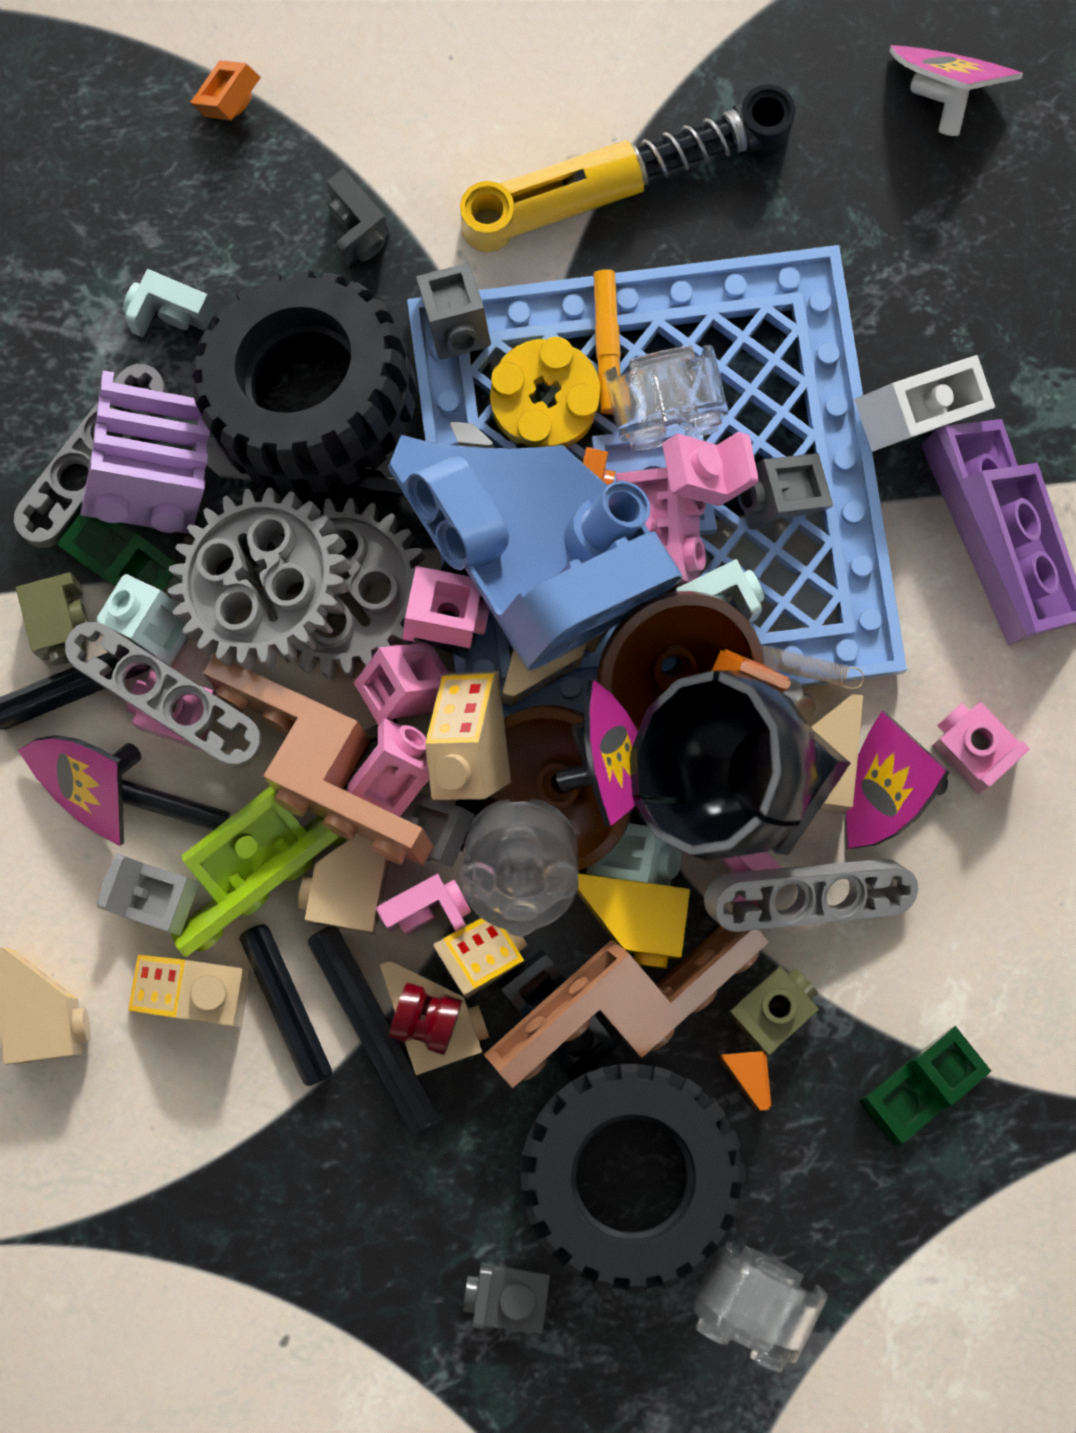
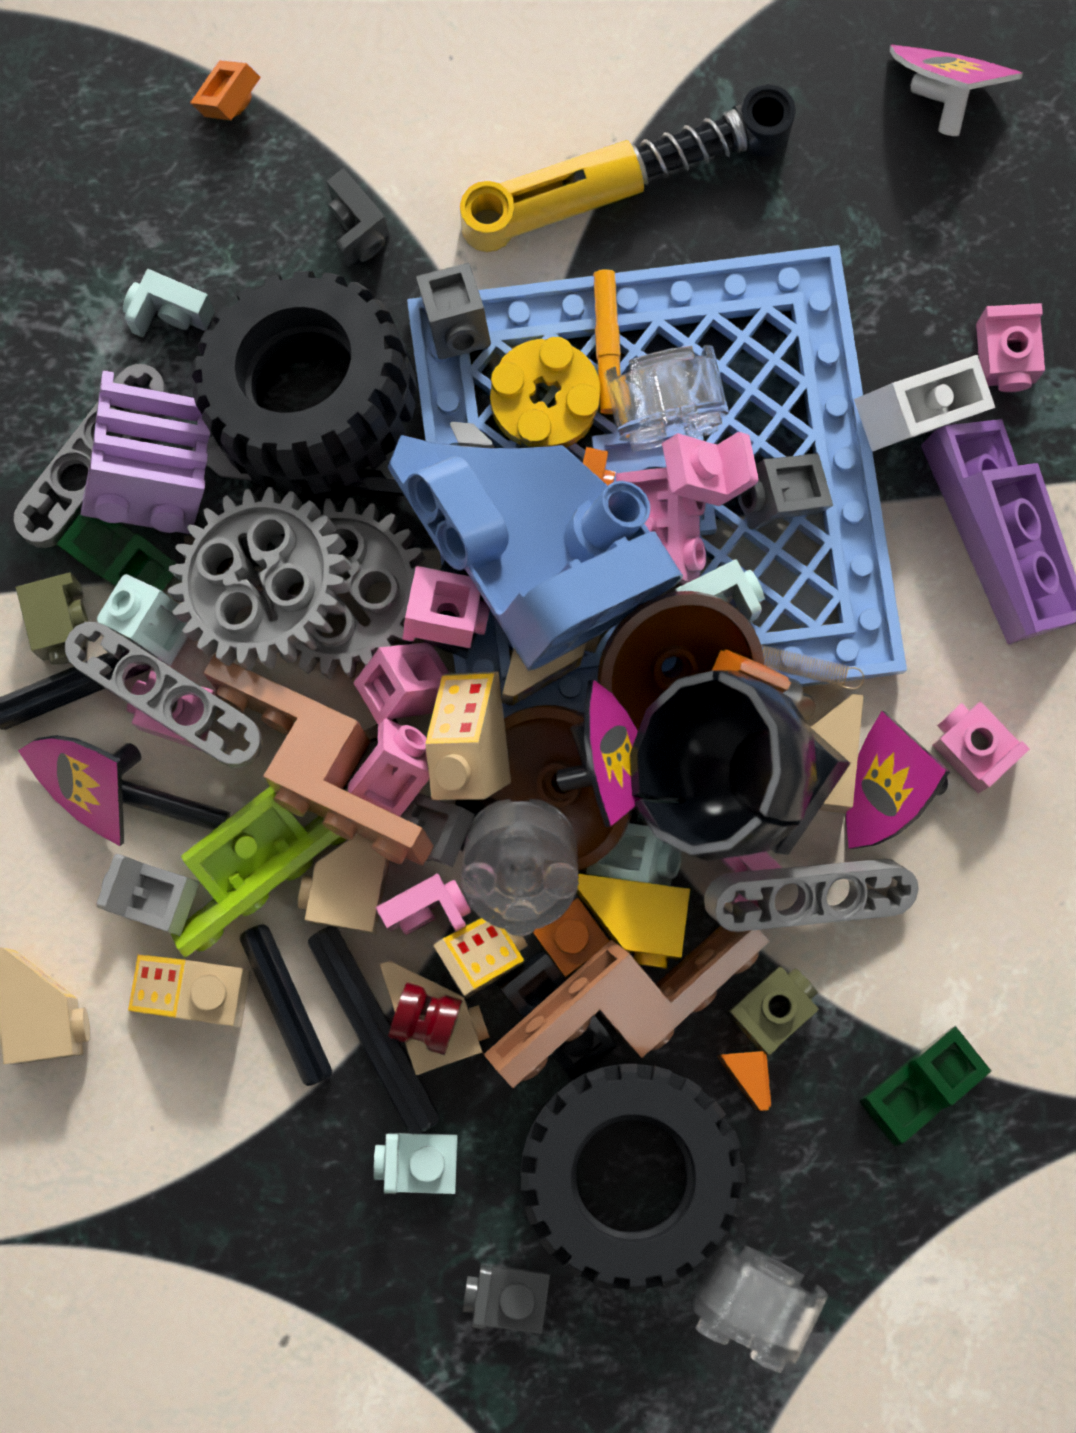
(417, 1163): none -> light aqua bracket
(571, 938): none -> orange plate
(1006, 325): none -> bright pink brick

